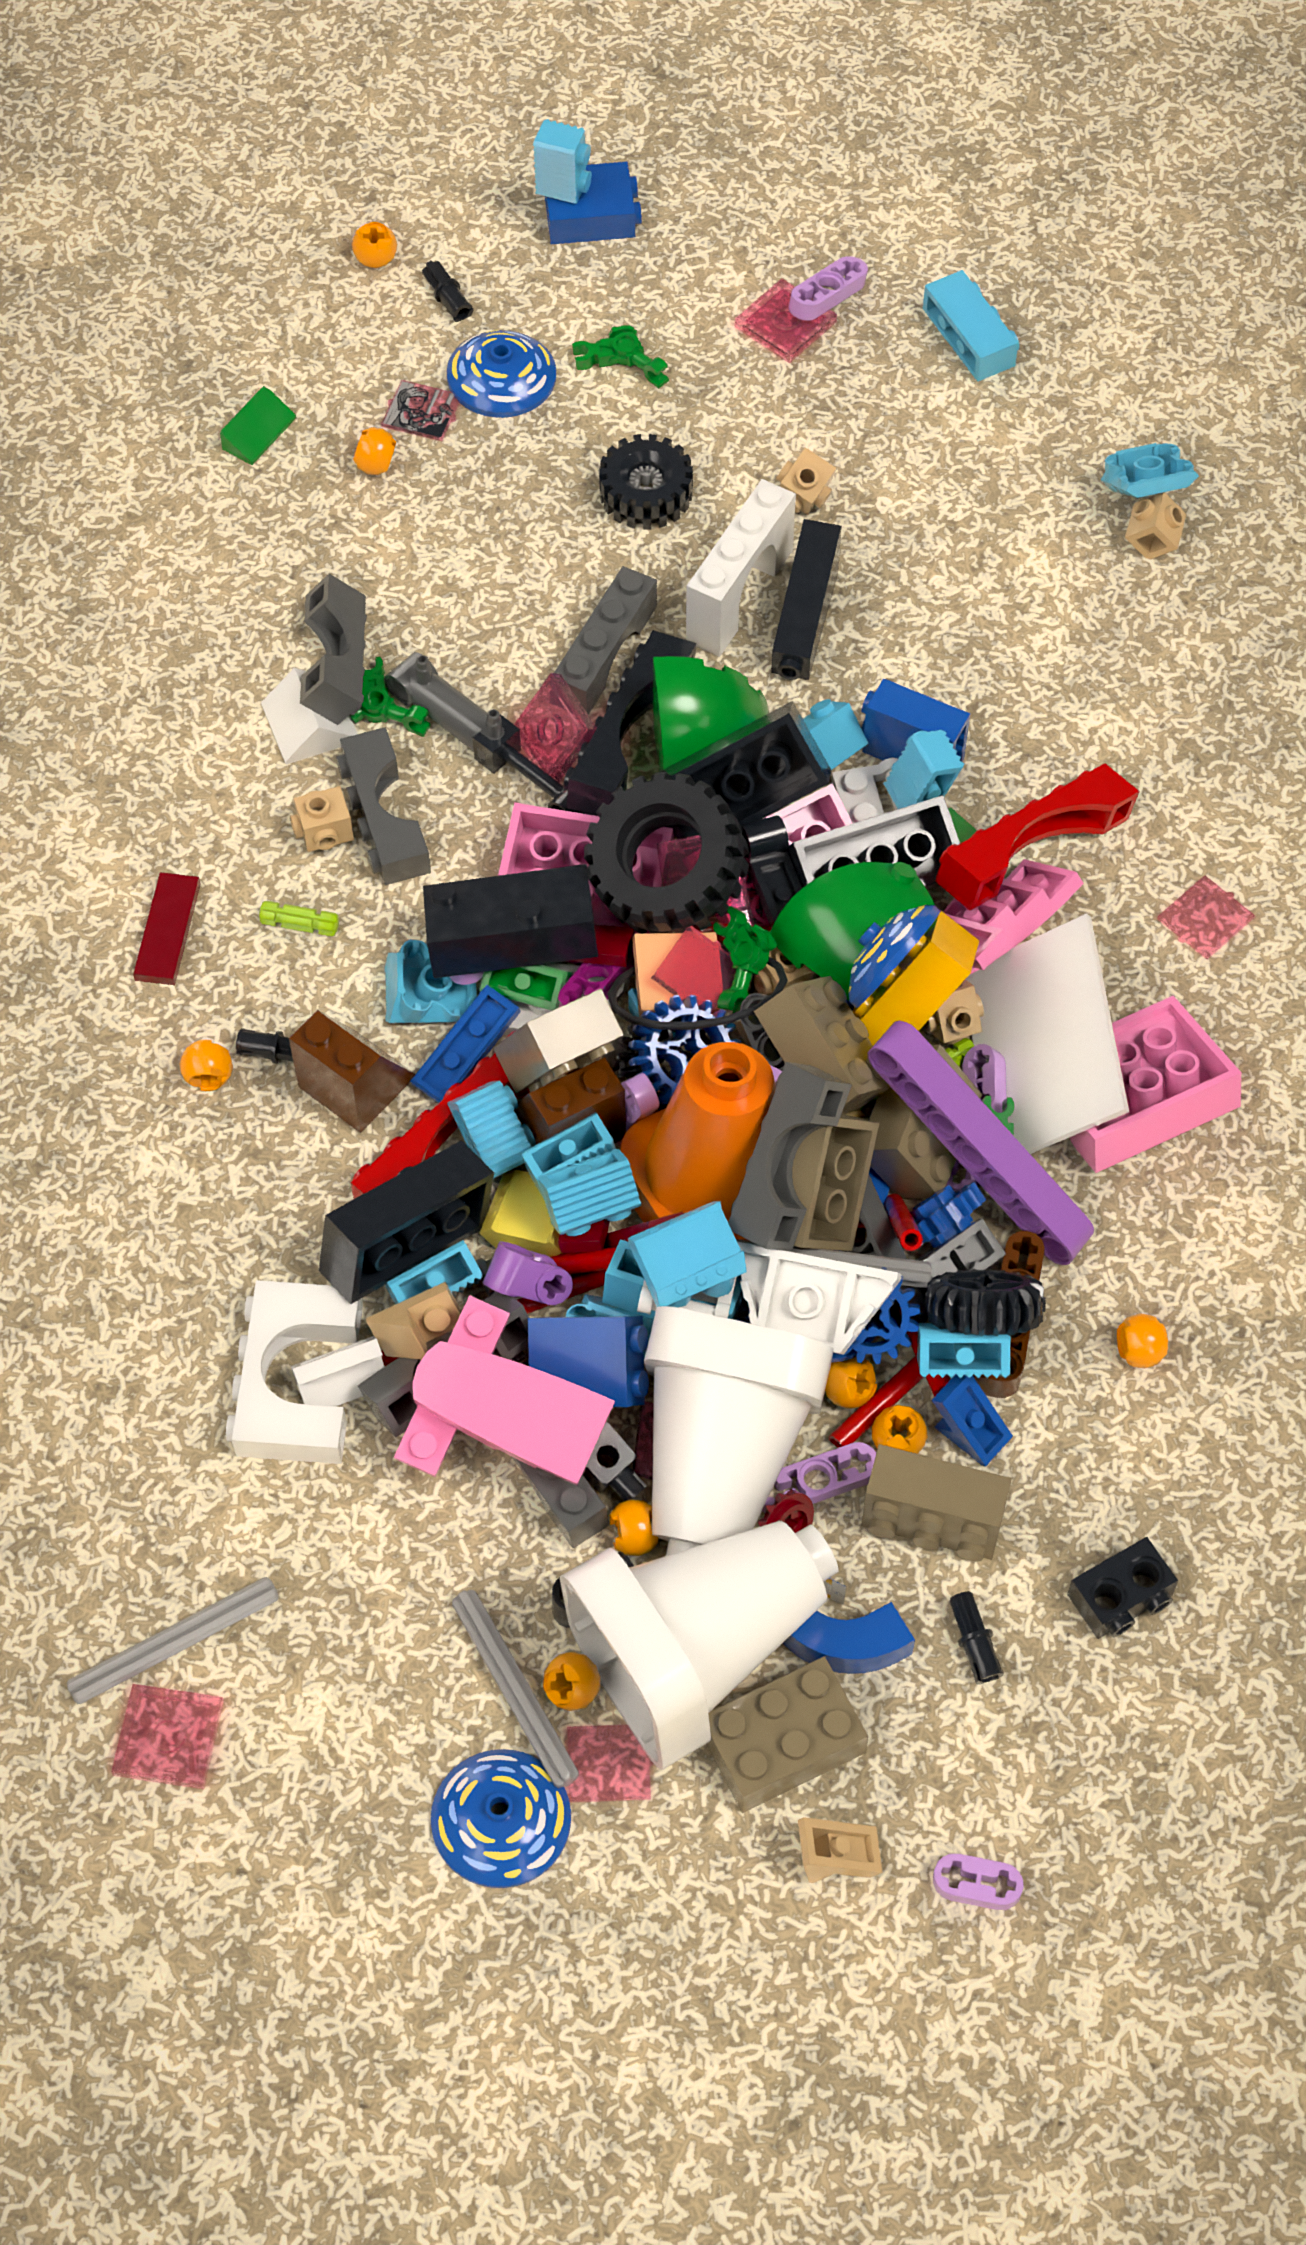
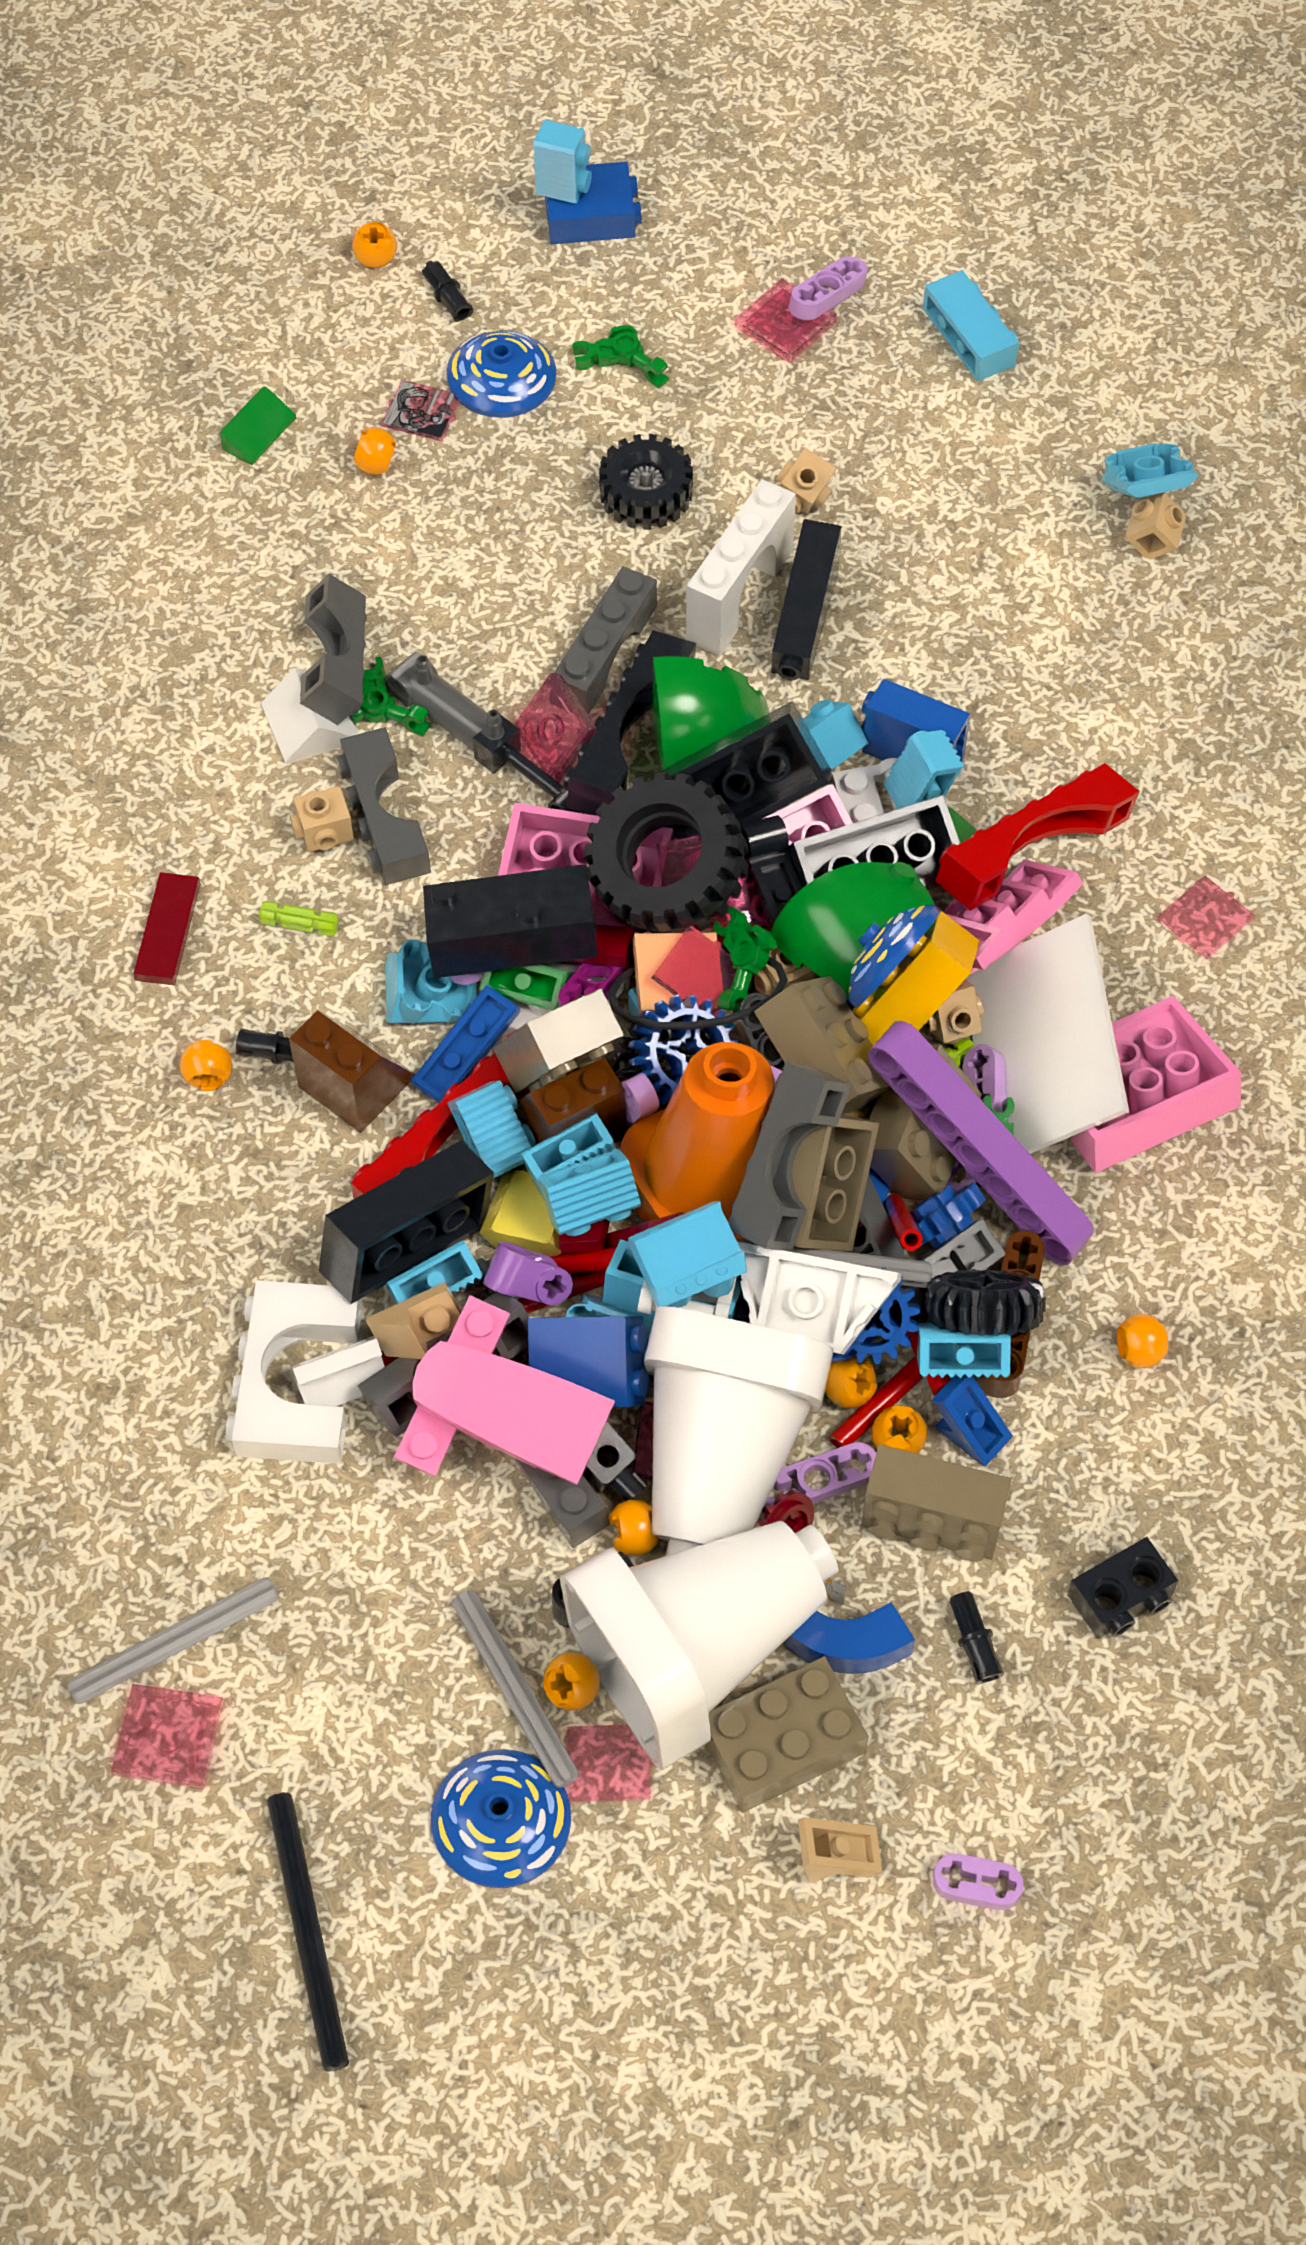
(307, 1932): none -> black axle

